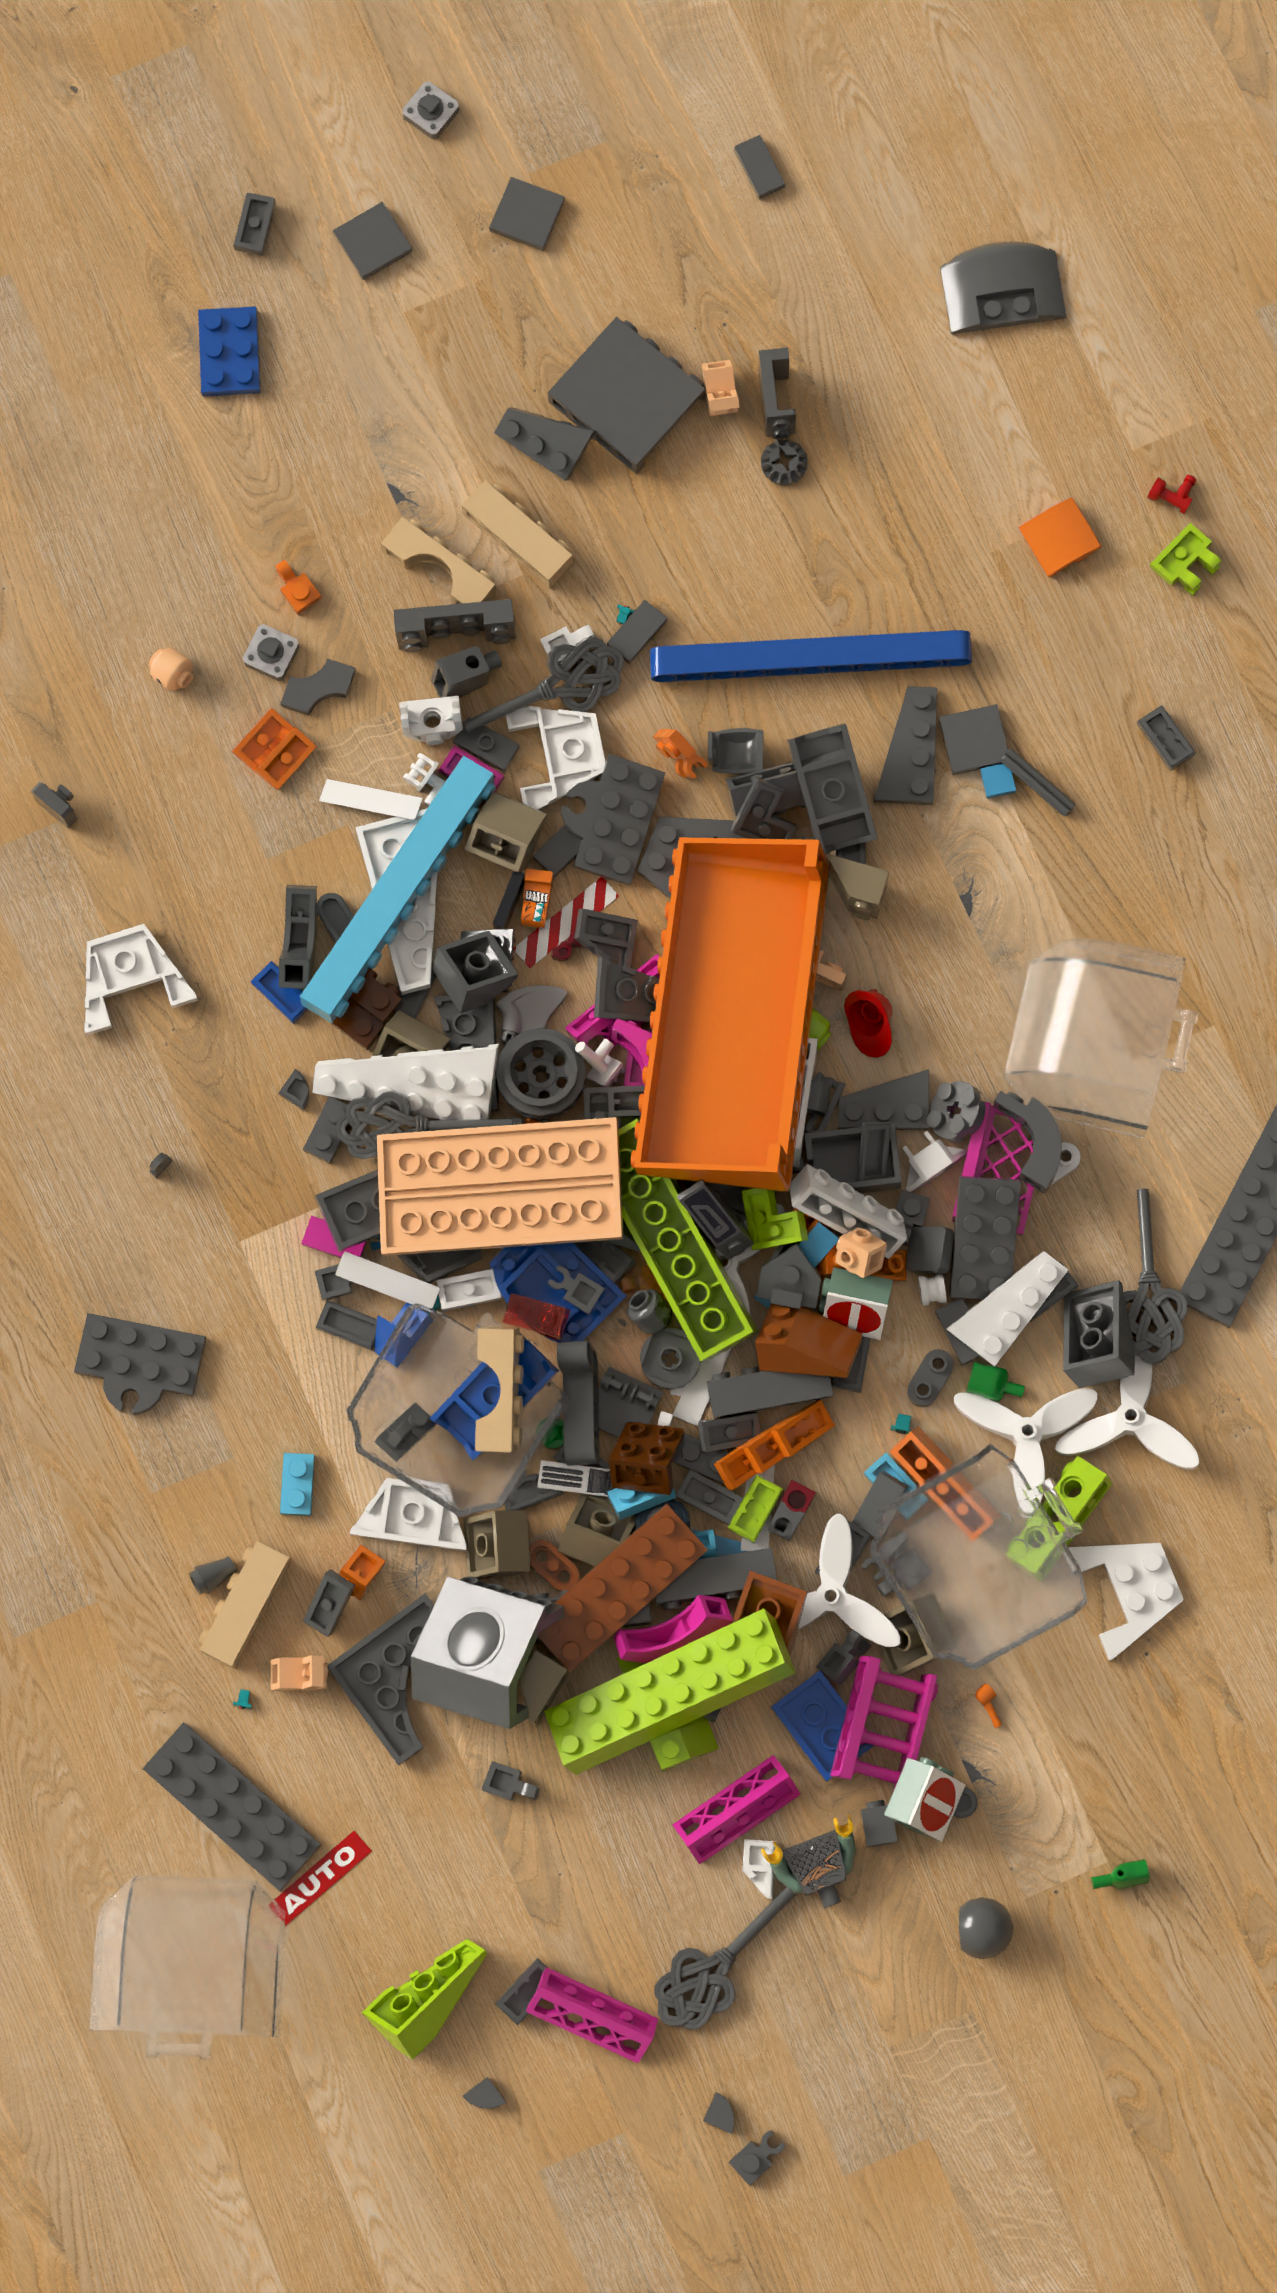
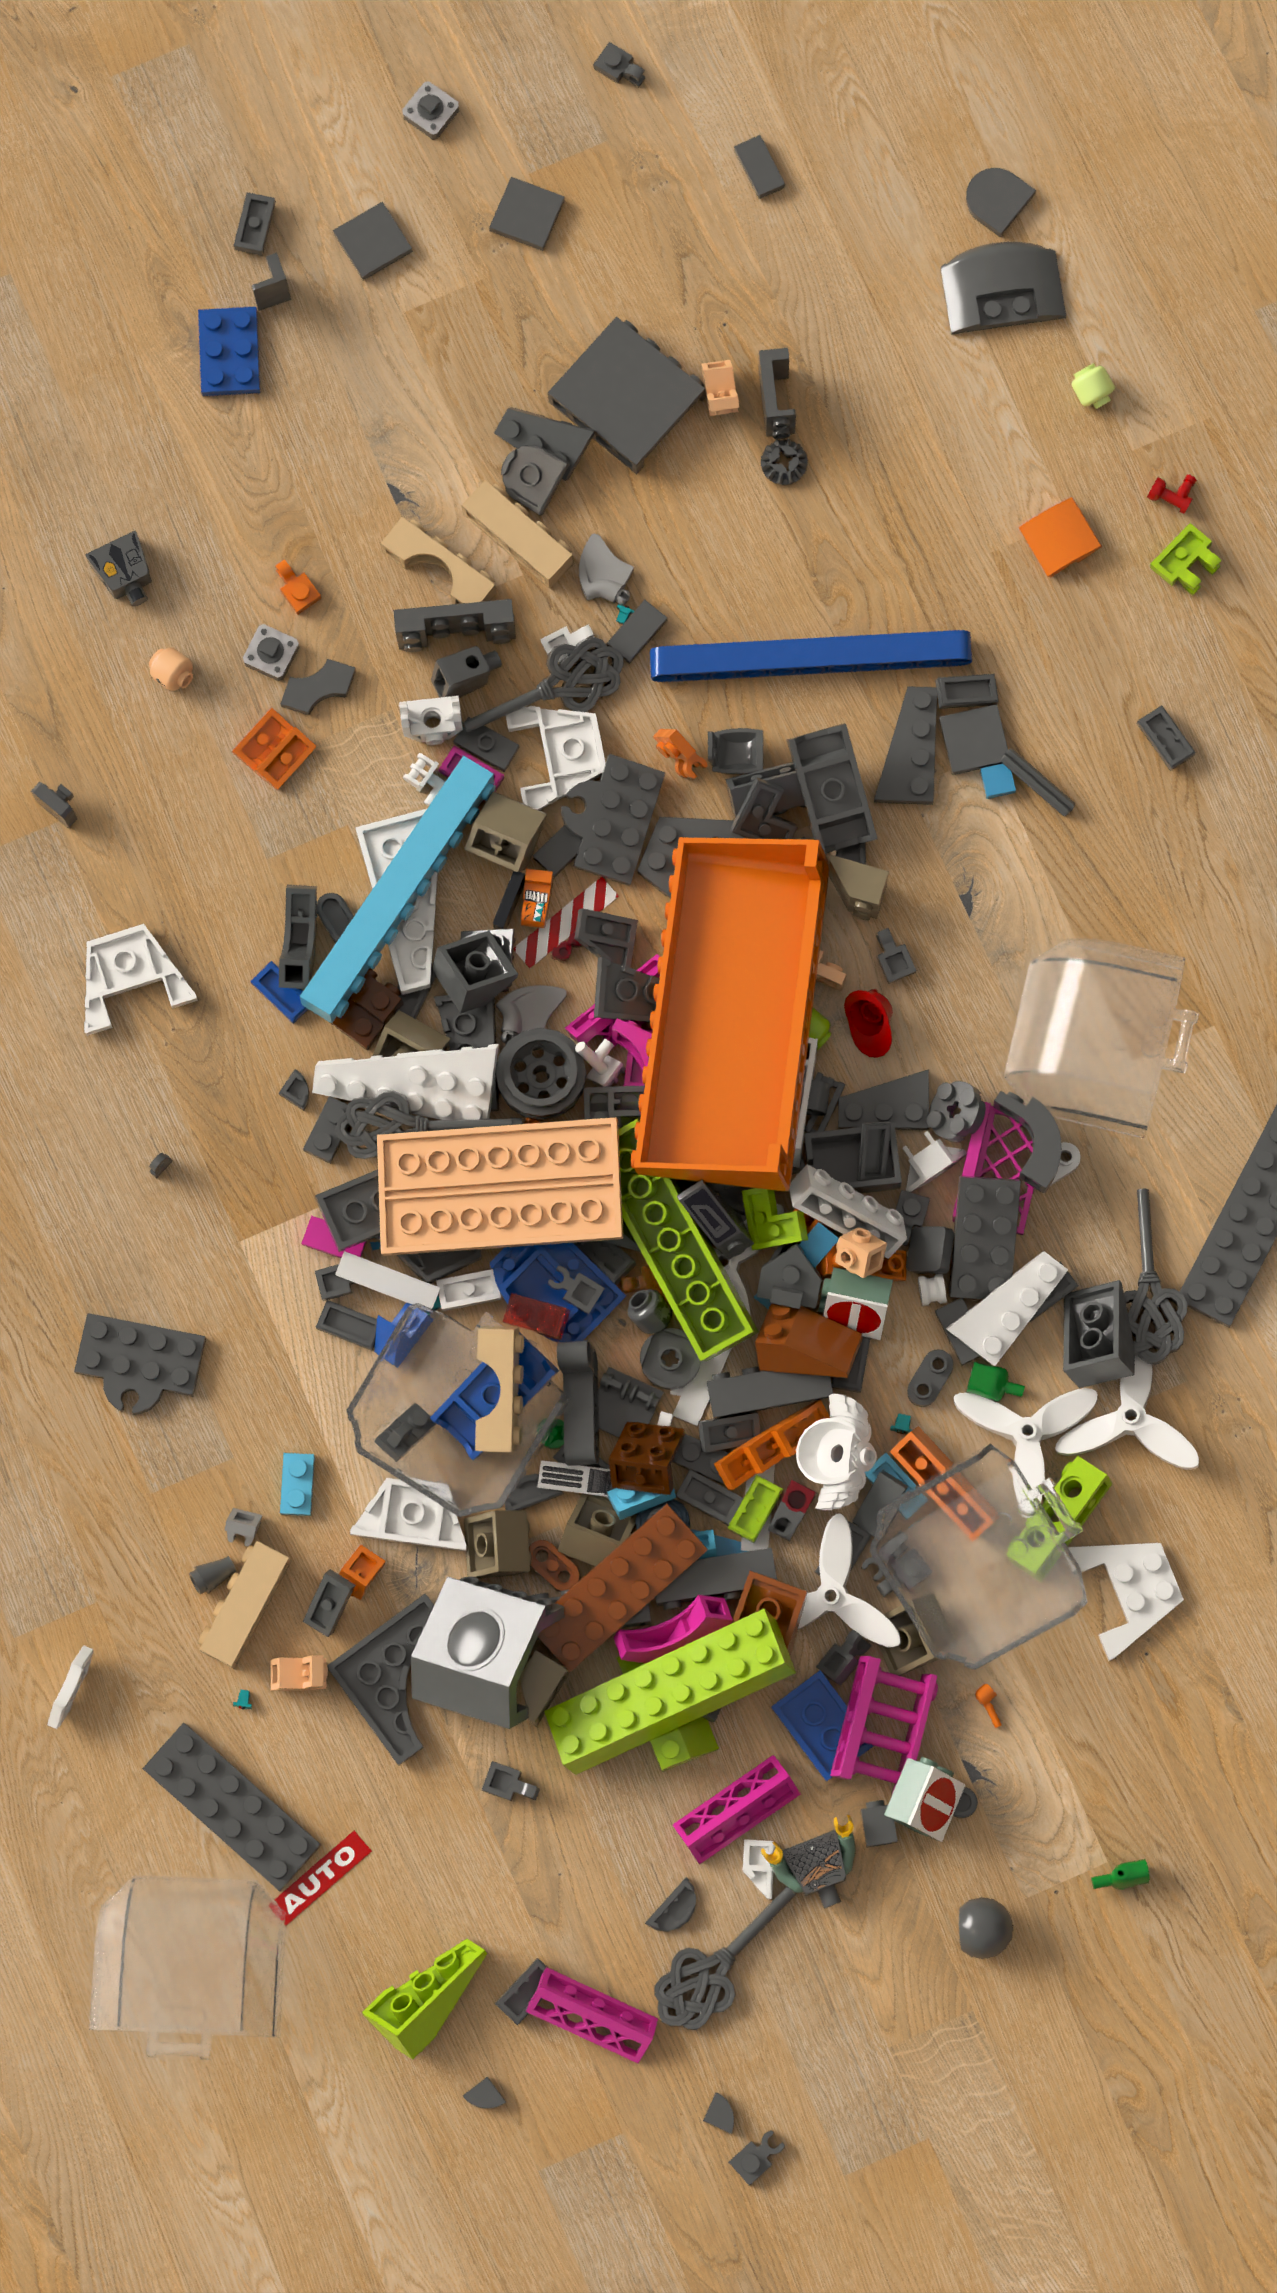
(67, 1694): none -> white tile
(122, 568): none -> dark grey torso
(242, 1523): none -> light grey tile
(273, 290): none -> dark grey panel
(370, 799): white sticker -> none
(532, 476): none -> dark grey tile
(603, 573): none -> light grey arm
(617, 64): none -> dark grey plate
(675, 1909): none -> dark grey tile
(837, 1452): none -> white piece
(895, 960): none -> dark grey plate
(966, 691): none -> dark grey tile
(997, 198): none -> dark grey tile
(1093, 386): none -> yellowish green head

